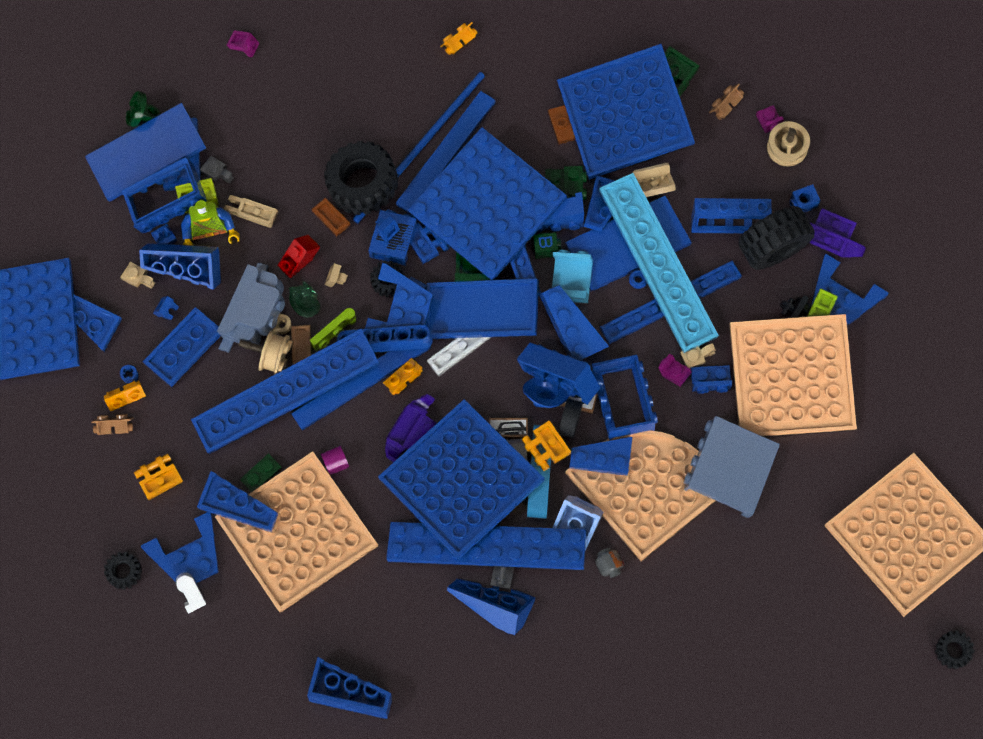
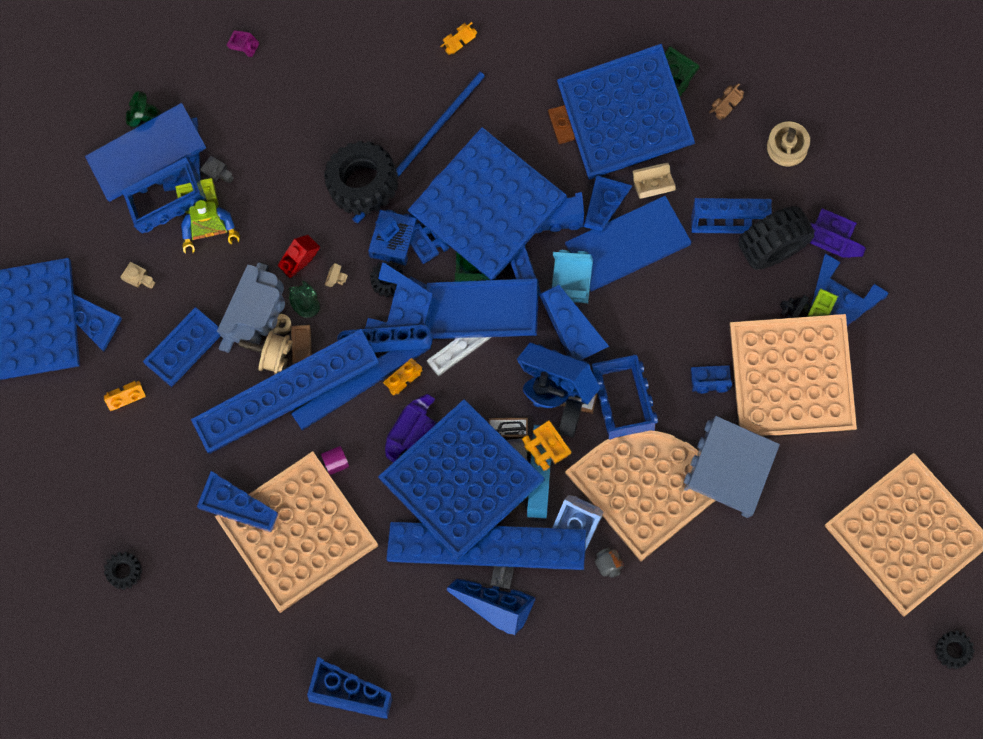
(104, 424): medium nougat hinge -> none
(129, 368): blue bush -> none
(160, 481): light orange plate -> none
(163, 307): blue tile -> none
(164, 235): blue tile -> none
(184, 262): blue wedge -> none
(188, 586): white leg -> none
(195, 558): blue wing -> none
(252, 211): tan hinge -> none
(261, 473): dark green plate -> none
(331, 217): dark orange plate -> none
(333, 329): lime plate -> none
(447, 149): blue tile -> none
(543, 386): none -> black piece
(545, 245): dark green brick -> none
(568, 180): dark green plate -> none
(603, 457): blue wing -> none
(637, 274): blue plate -> none
(651, 311): blue tile -> none
(658, 263): medium azure plate -> none
(674, 371): magenta bracket -> none
(696, 356): tan plate -> none
(769, 118): magenta bracket -> none
(808, 193): blue brick -> none

